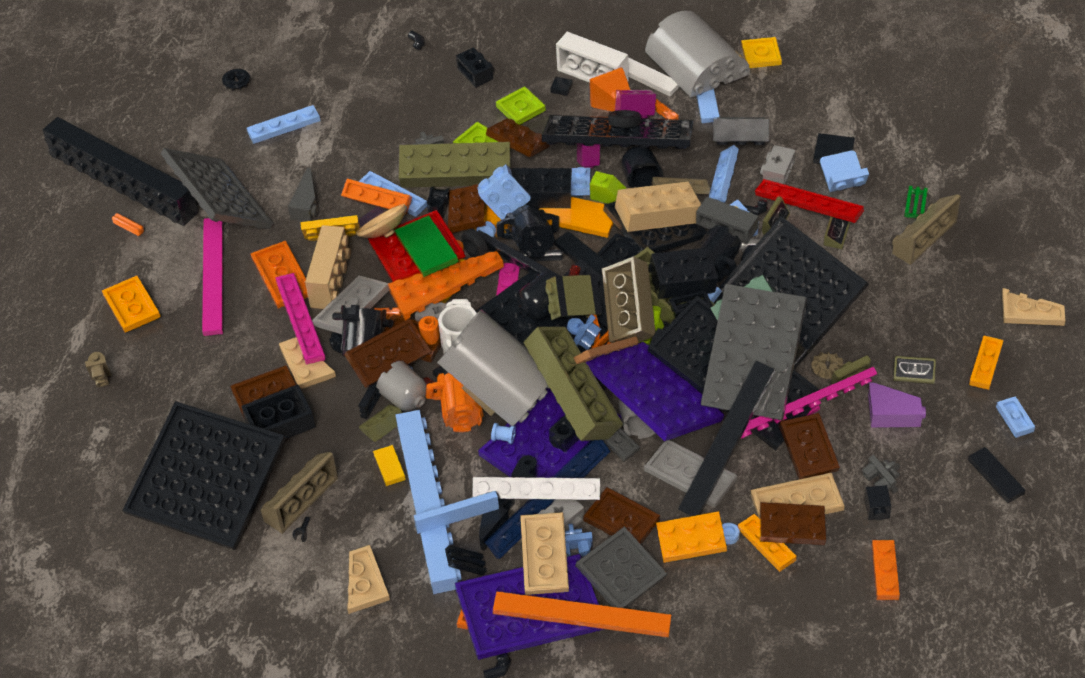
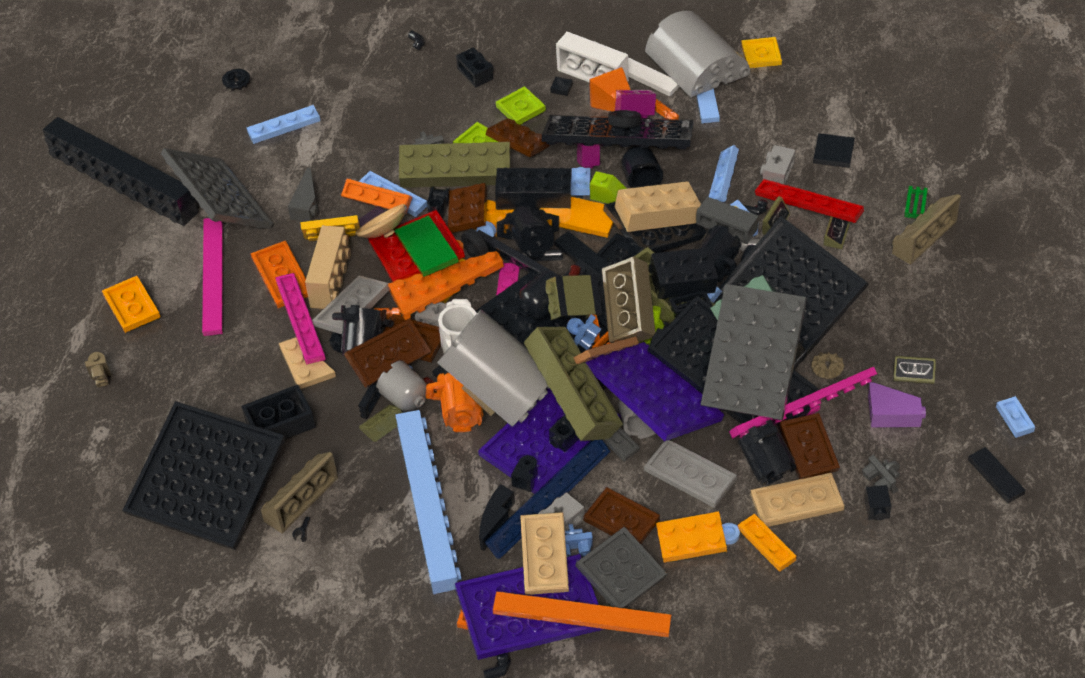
(128, 224): orange axle -> none
(261, 386): reddish brown plate -> none
(365, 581): tan wing -> none
(389, 465): yellow tile -> none
(429, 329): orange brick -> none
(456, 512): light blue tile -> none
(465, 557): black tile -> none
(502, 192): light blue bracket -> none
(503, 433): light blue bush -> none
(538, 488): plate -> none
(699, 186): dark tan tile -> none
(727, 439): black tile -> none
(740, 130): brick -> none
(767, 453): none -> black container
(792, 523): reddish brown plate -> none
(843, 171): light blue bracket -> none
(850, 369): olive plate -> none
(885, 570): orange plate -> none
(986, 362): light orange plate -> none
(1024, 310): tan wing -> none

